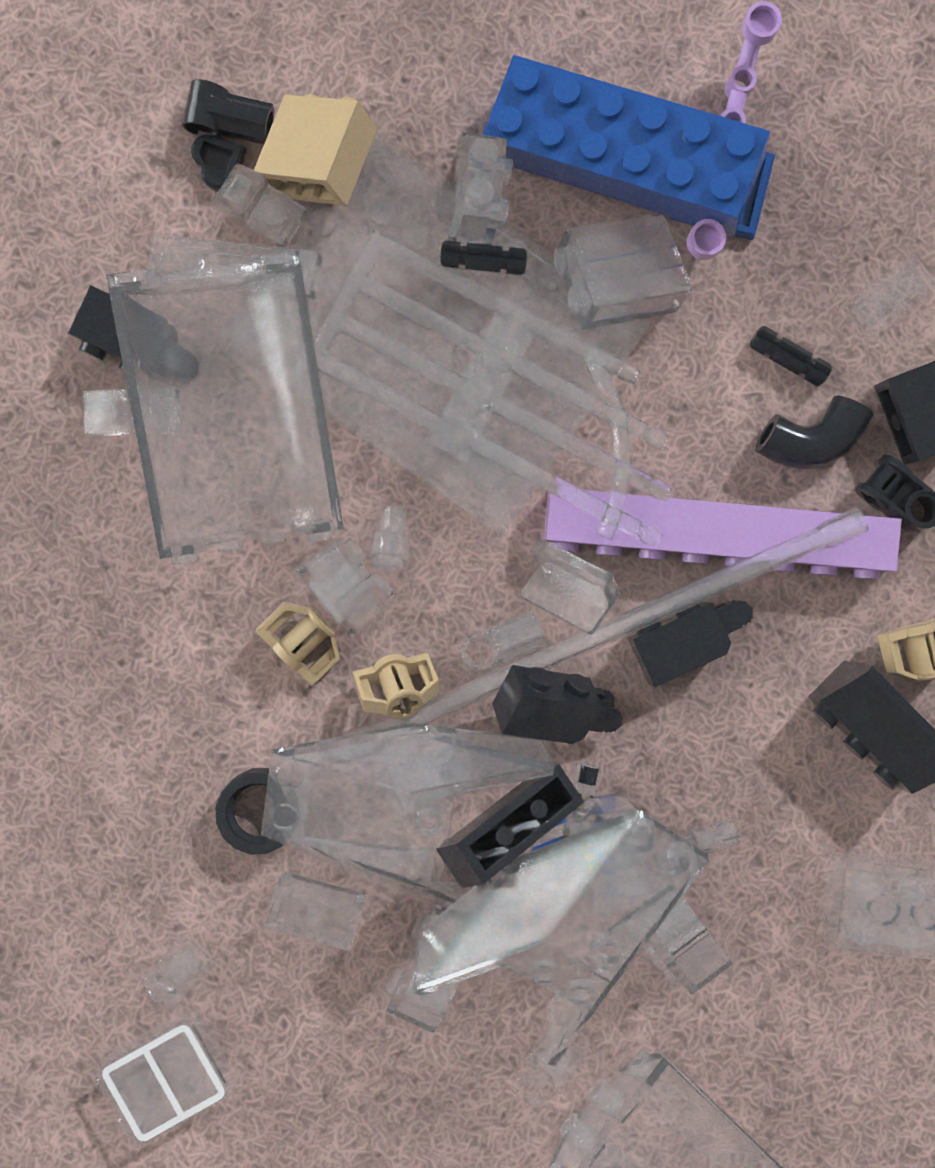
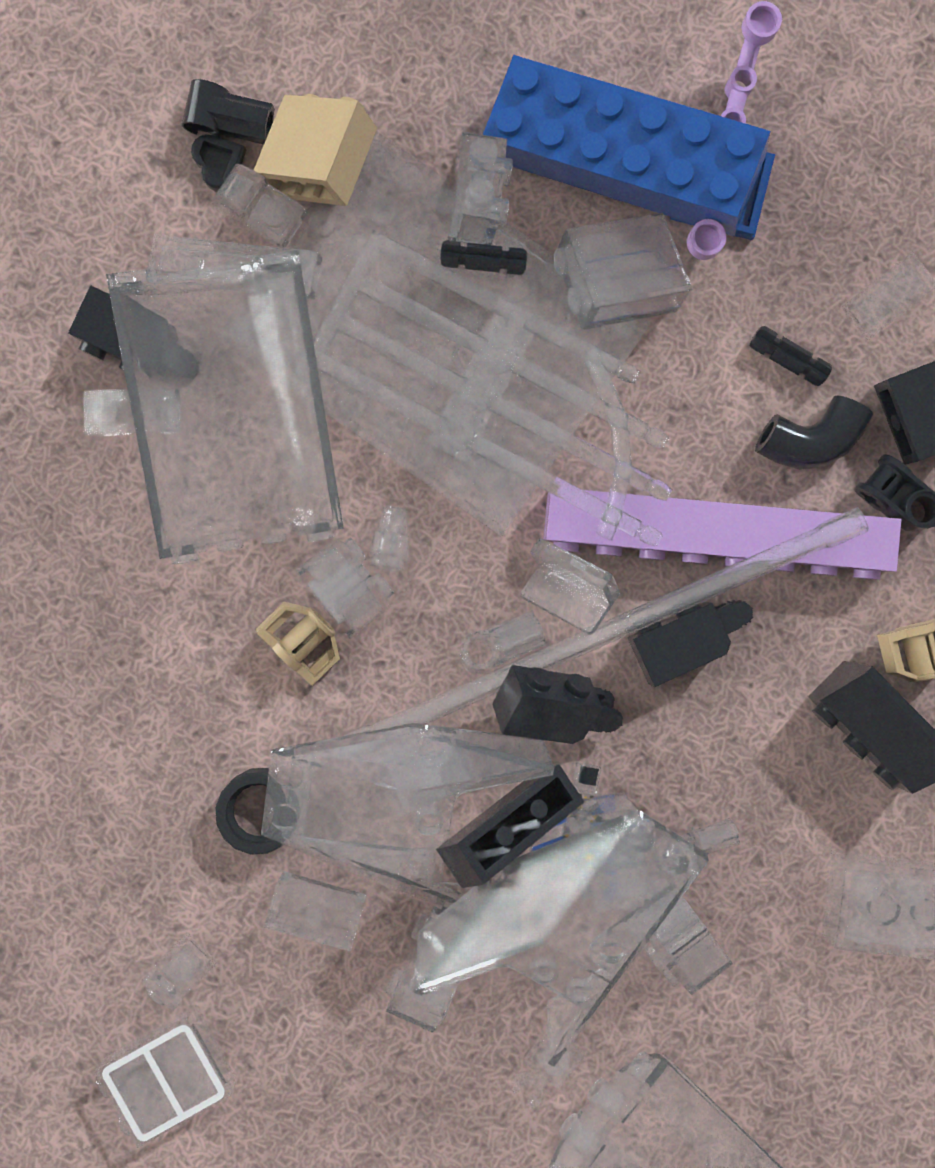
(393, 676): tan piece -> none

